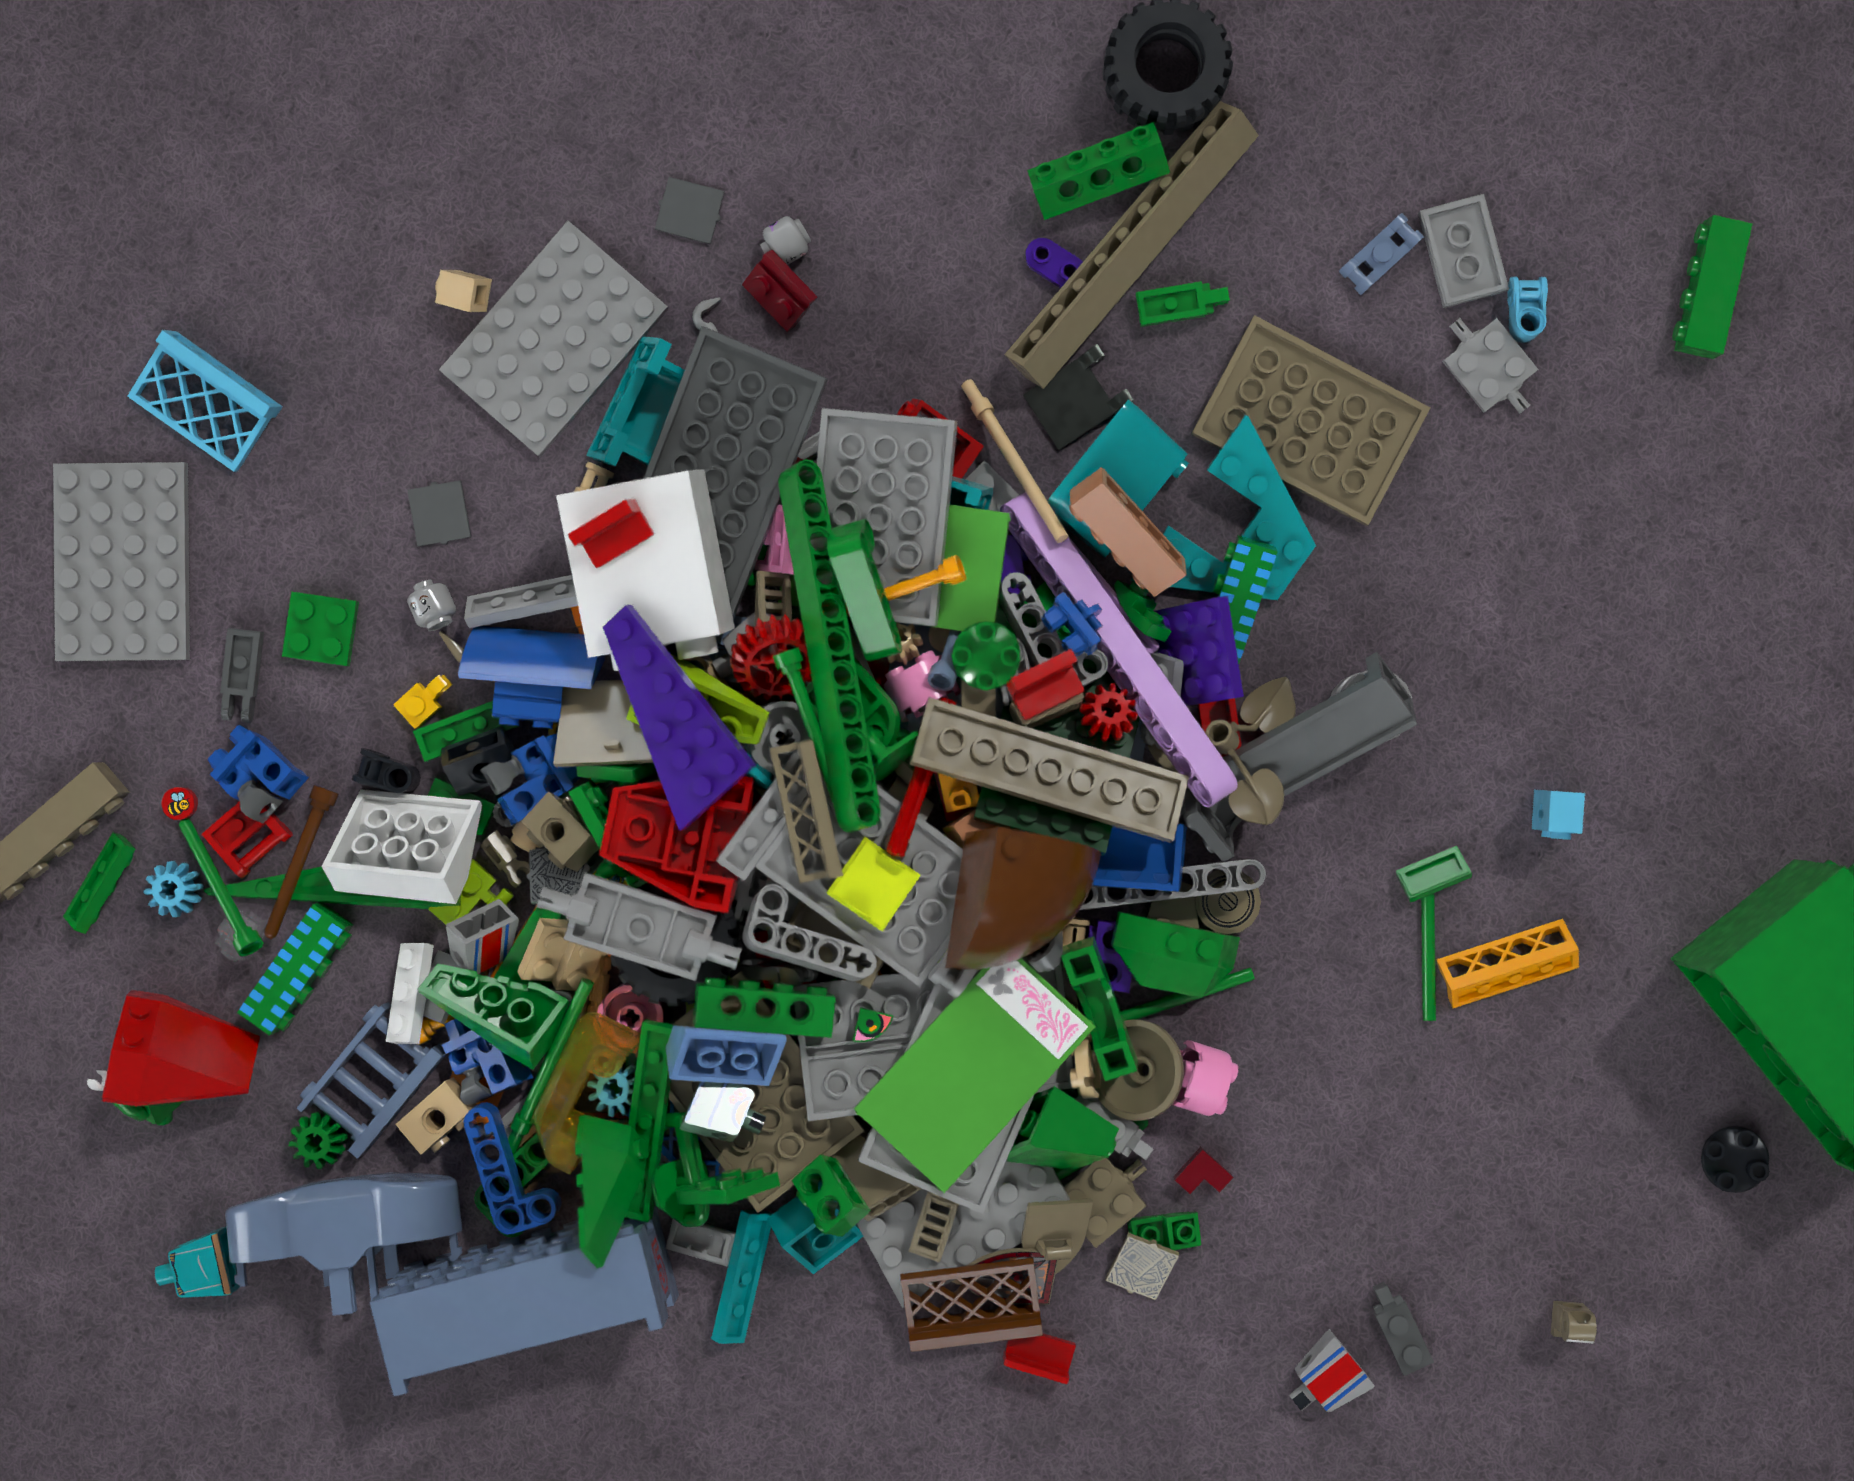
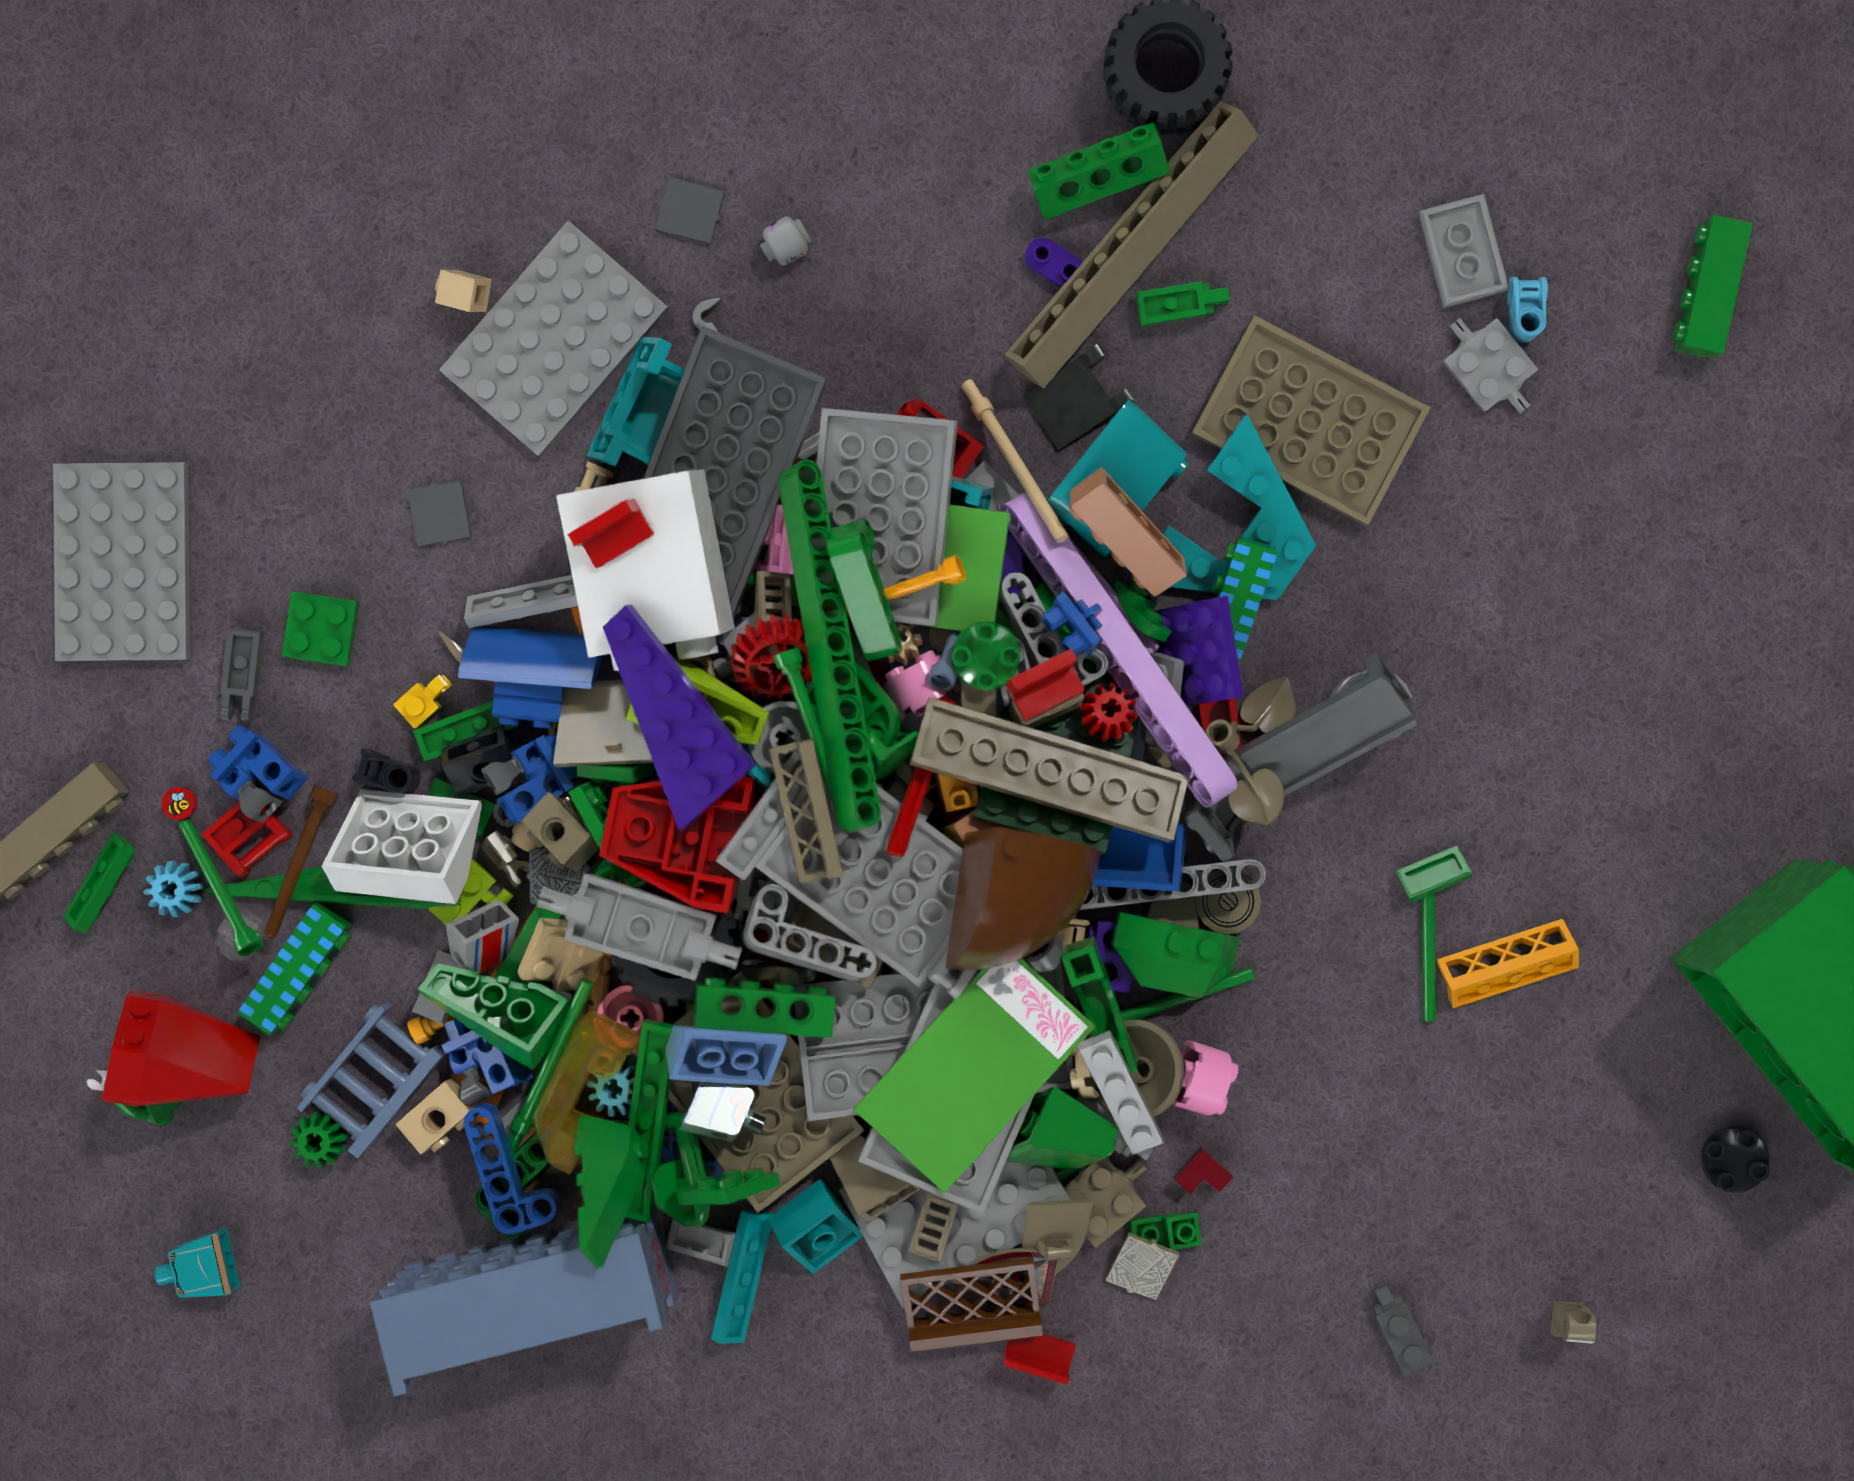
(211, 373): medium azure fence -> none
(342, 1221): sand blue piece -> none
(407, 1002): white plate -> none
(431, 605): light grey head -> none
(779, 290): dark red plate -> none
(835, 1191): green brick -> none
(870, 1024): green tile -> none
(873, 884): neon yellow piece -> none
(1120, 1092): none -> light grey plate
(1329, 1376): torso -> none
(1381, 254): sand blue plate -> none
(1558, 813): medium azure brick -> none

